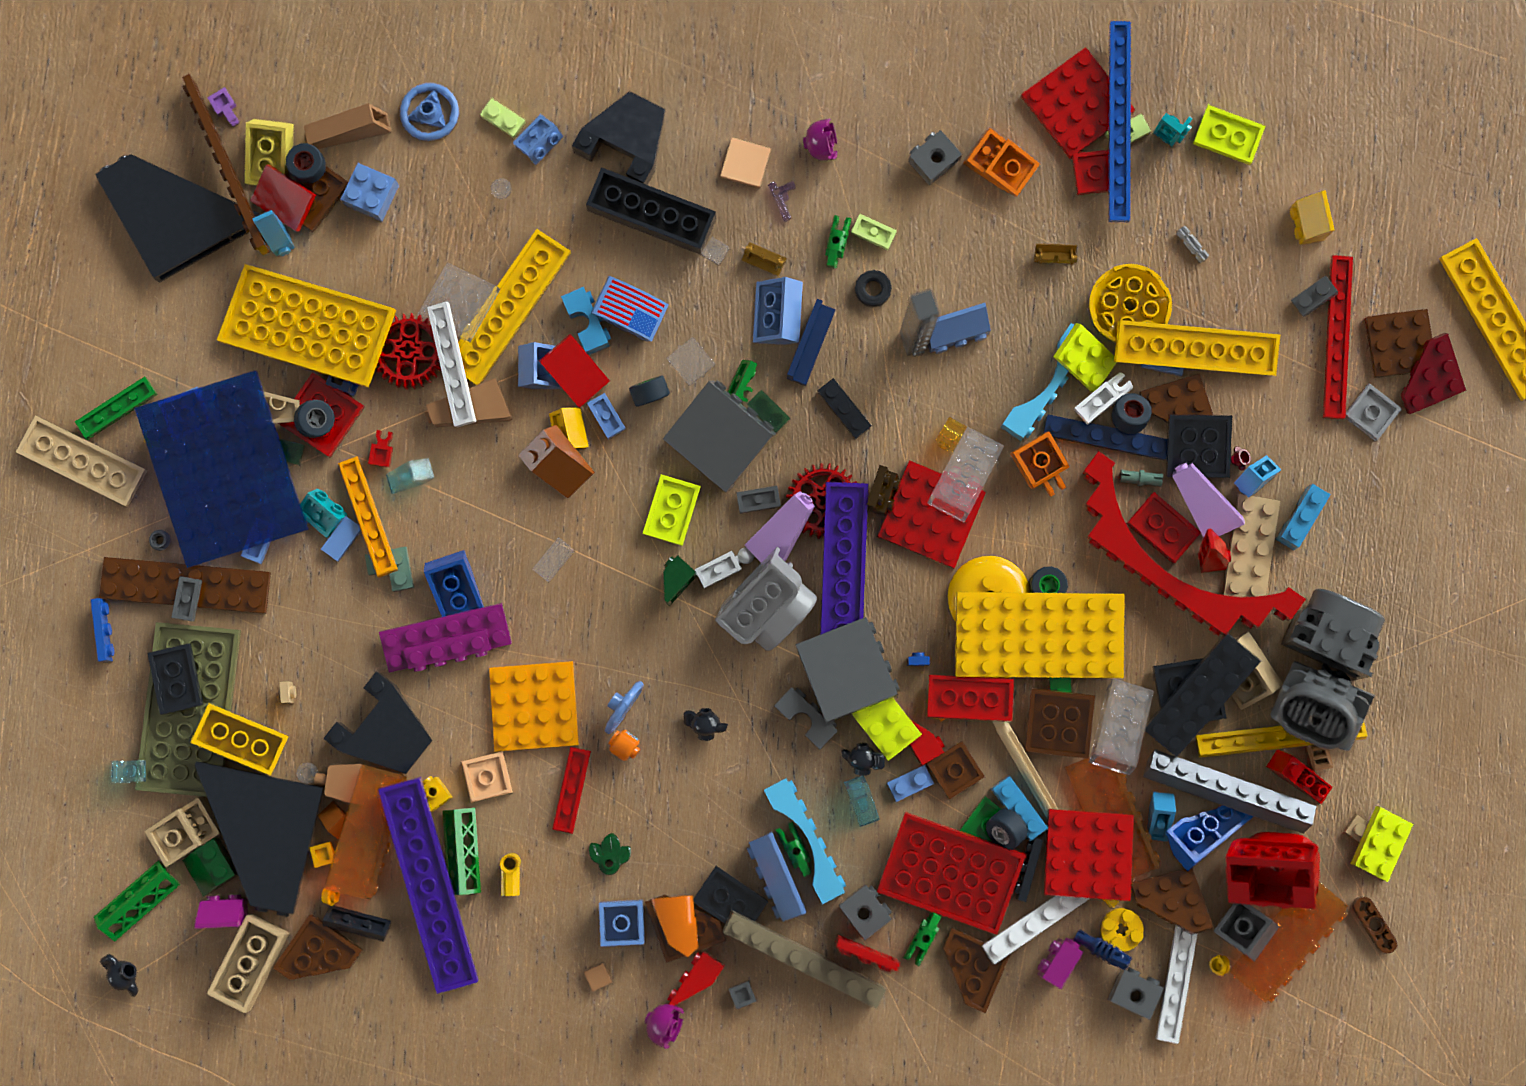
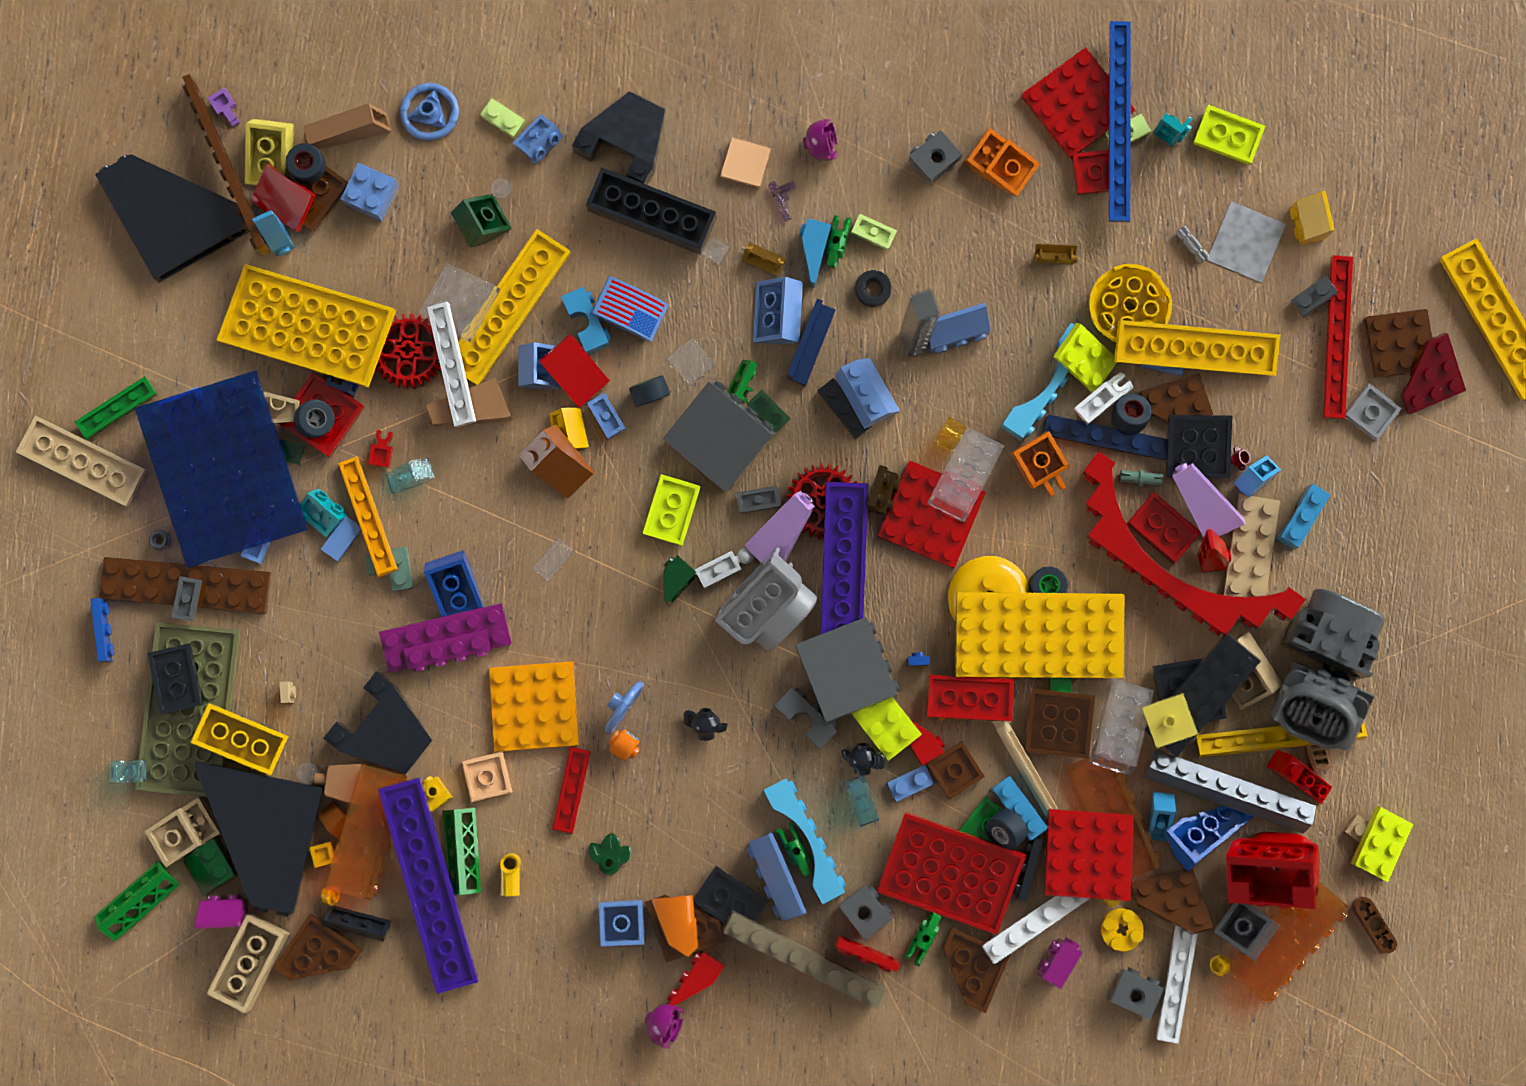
(120, 974): black piece -> none
(480, 219): none -> dark green slope
(598, 976): medium nougat tile -> none
(742, 994): dark grey plate -> none
(814, 242): none -> dark azure slope
(866, 392): none -> medium blue slope
(1103, 950): dark blue hinge -> none
(1169, 720): none -> light yellow plate
(1246, 242): none -> flat silver sticker

